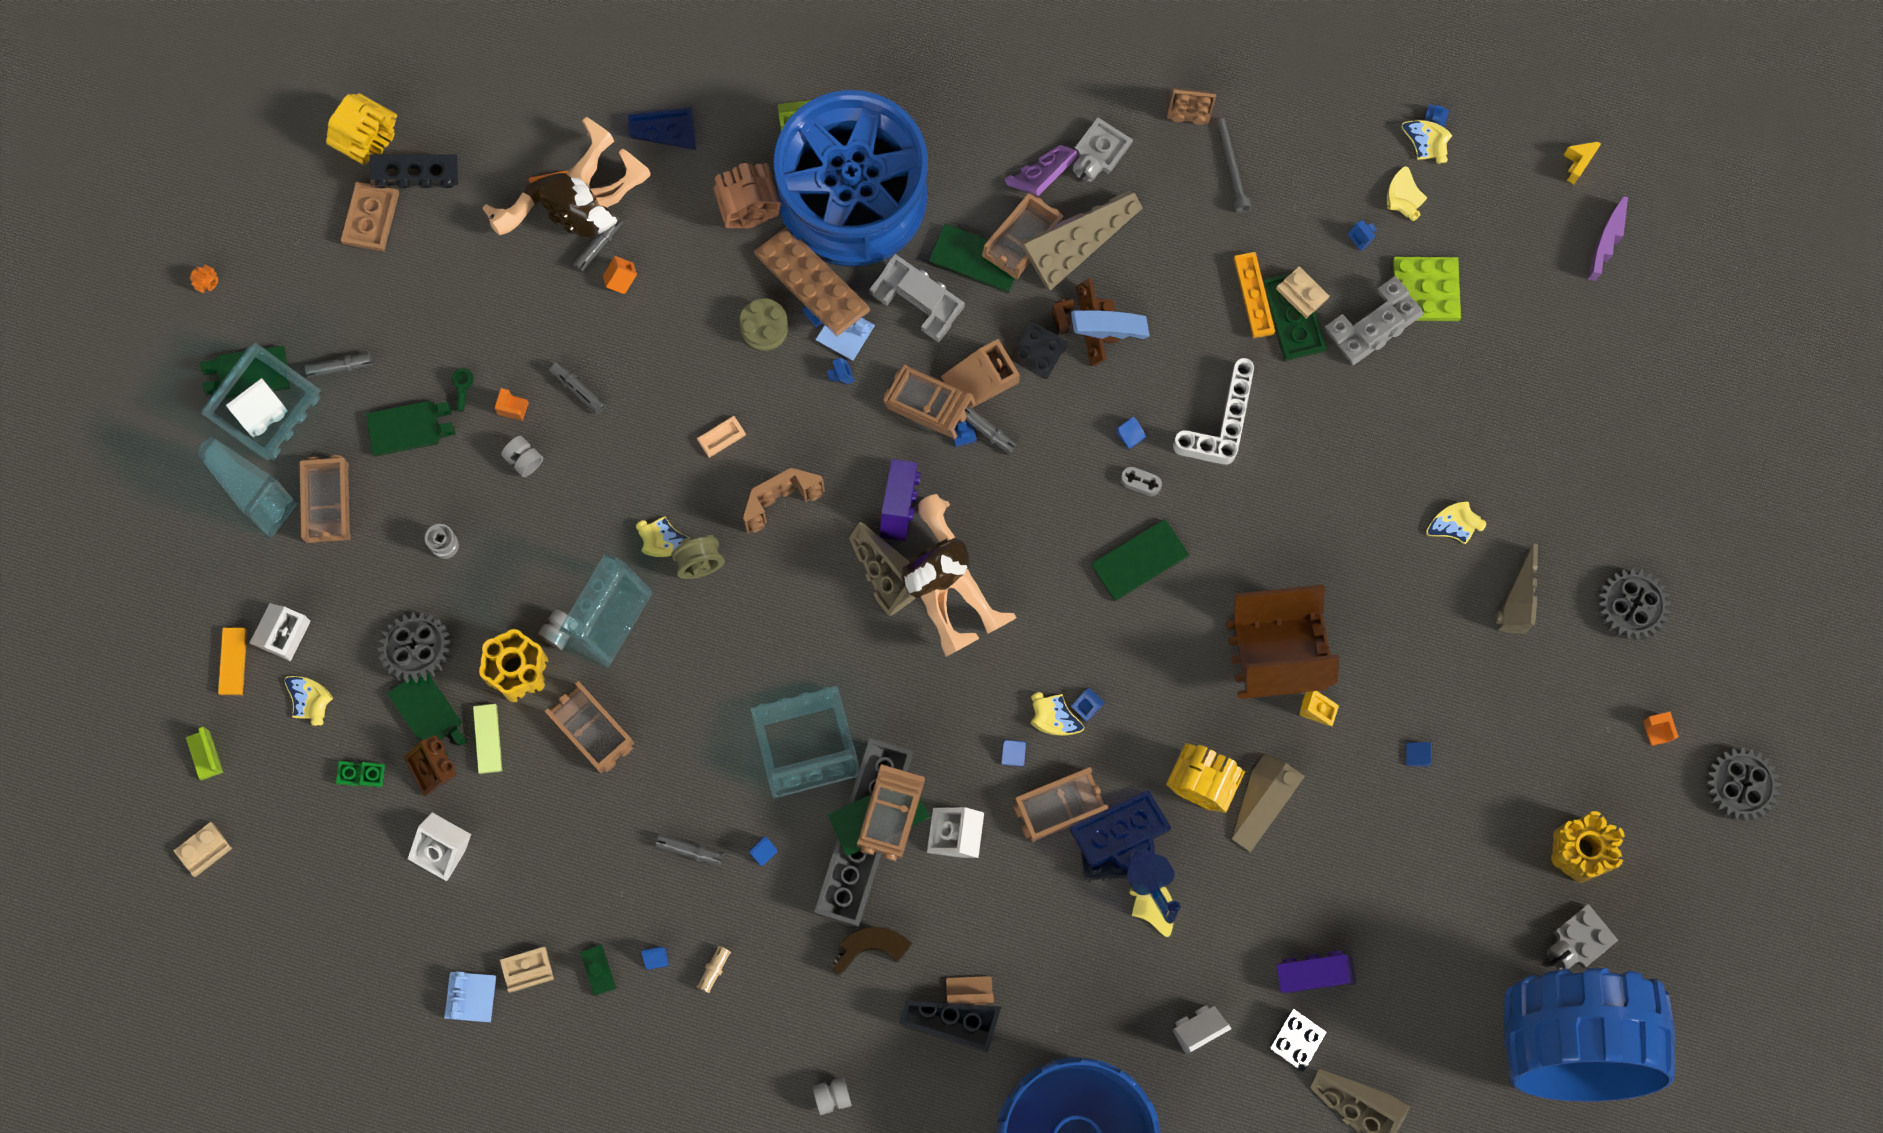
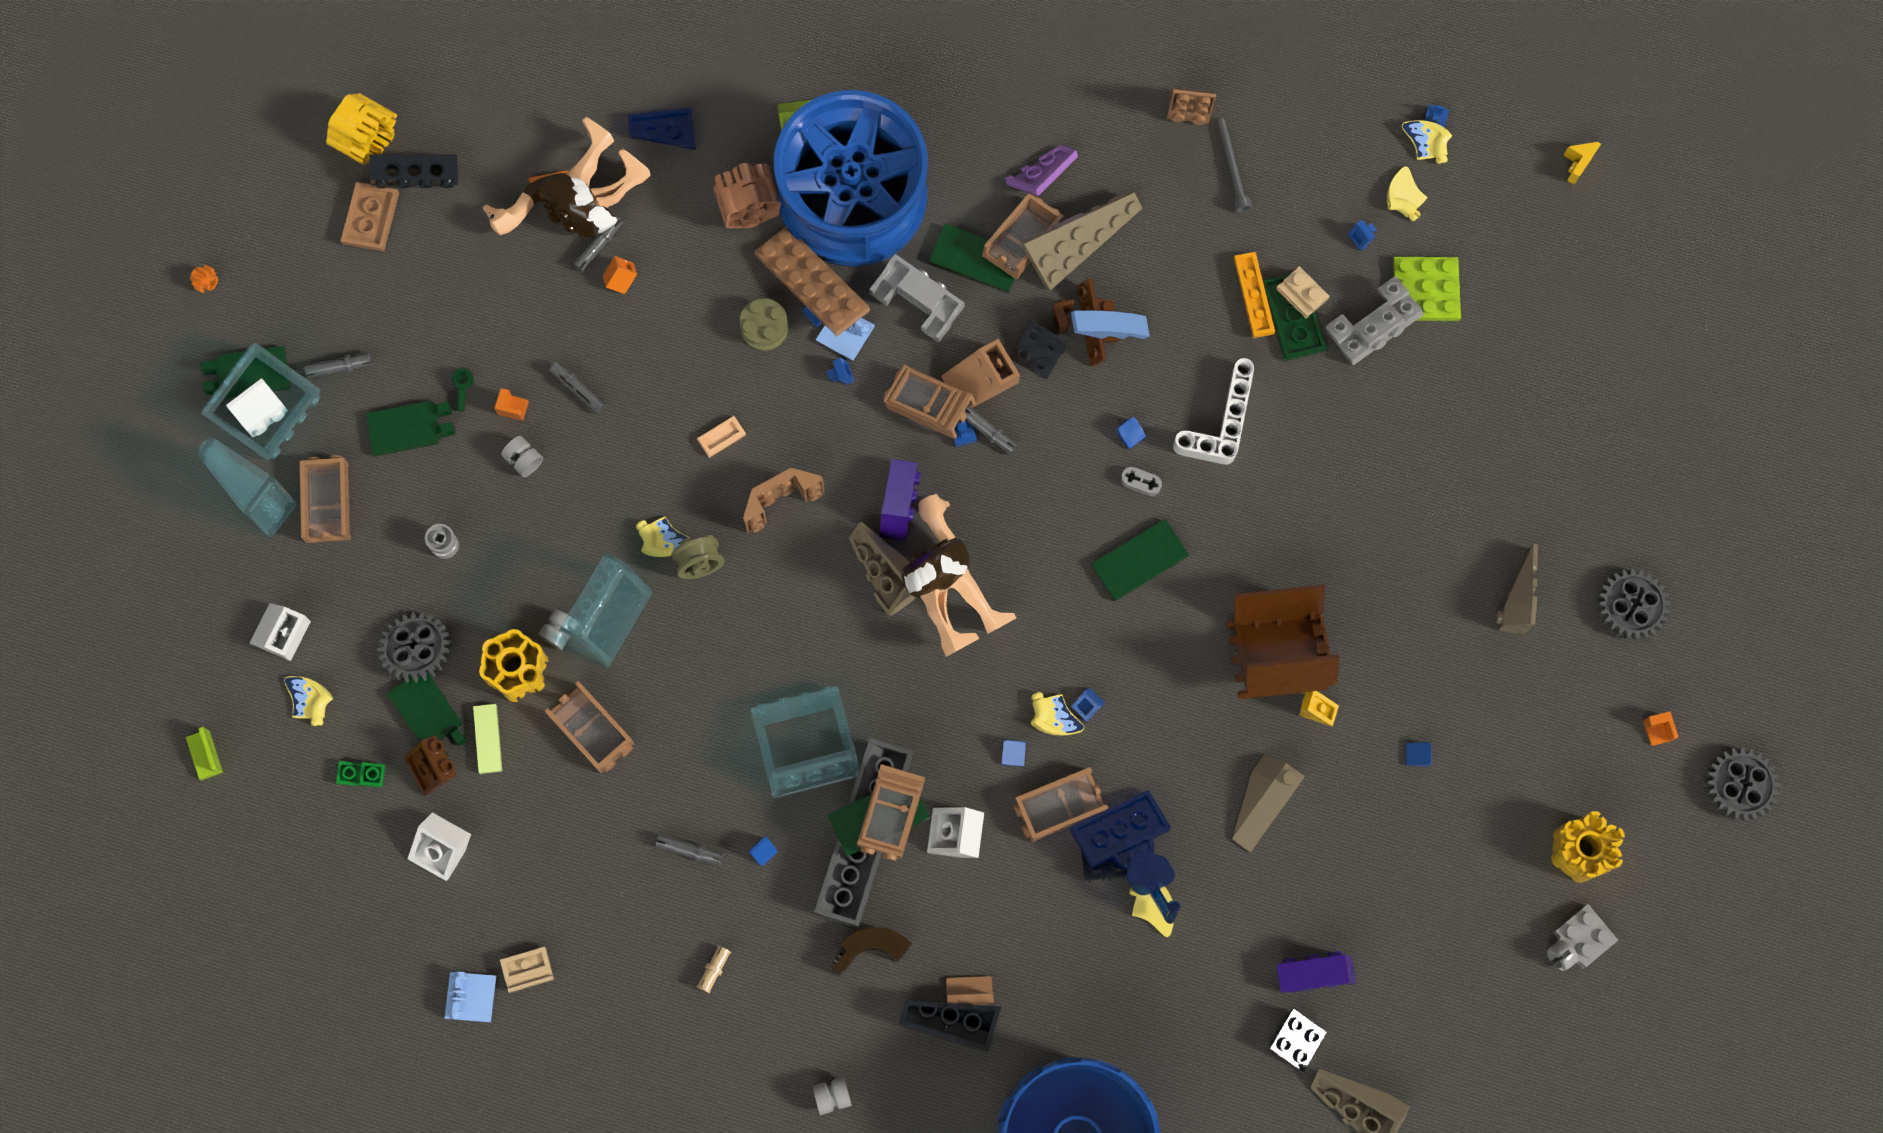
(202, 849): tan plate -> none
(232, 661): light orange tile -> none
(598, 970): dark green tile -> none
(655, 957): blue slope -> none
(1100, 150): light grey plate -> none
(1200, 1029): white slope -> none
(1205, 782): yellow piece -> none
(1456, 522): light yellow arm -> none
(1589, 1035): blue wheel -> none
(1610, 235): medium lavender slope -> none

